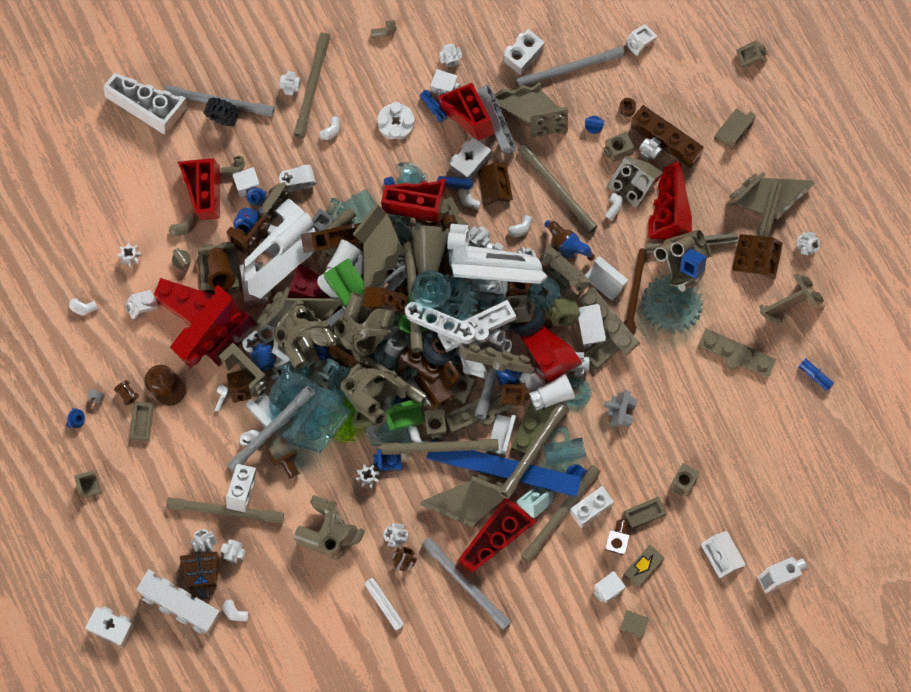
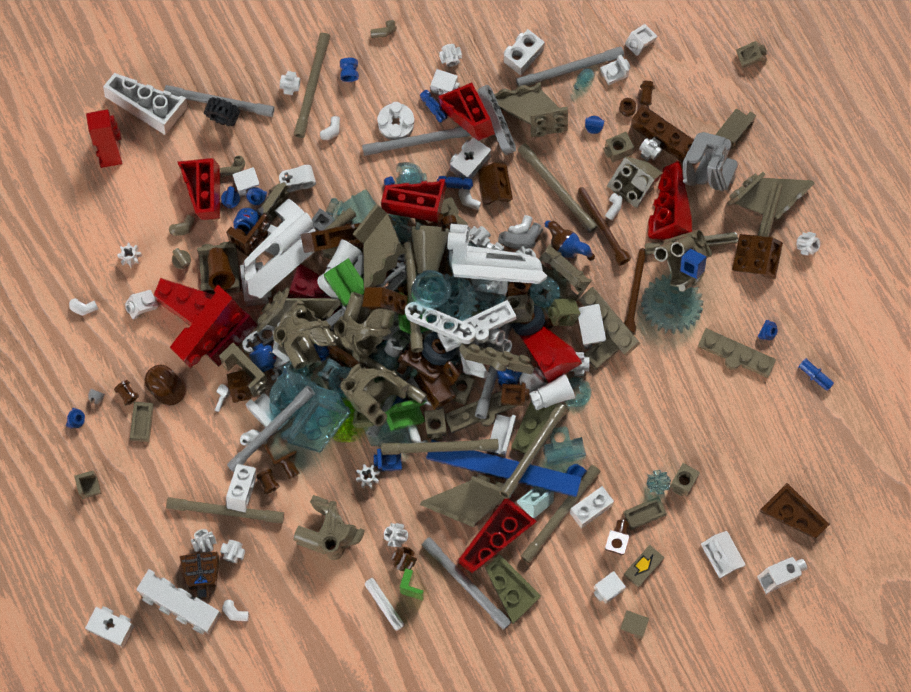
(105, 136): none -> red wedge
(230, 198): none -> blue plate
(267, 481): none -> reddish brown bush
(348, 68): none -> blue wheel
(378, 147): none -> light grey piece
(406, 583): none -> bright green panel
(511, 588): none -> olive wing
(517, 241): none -> light grey arm
(584, 78): none -> clear light blue cylinder
(606, 279): white panel -> none
(615, 70): none -> white bracket
(618, 406): light grey hips -> none
(621, 255): none -> reddish brown piece
(646, 93): none -> reddish brown pin
(658, 482): none -> clear light blue gear
(715, 159): none -> light grey animal
(768, 331): none -> blue plate
(771, 312): dark tan piece -> none
(795, 512): none -> reddish brown wing

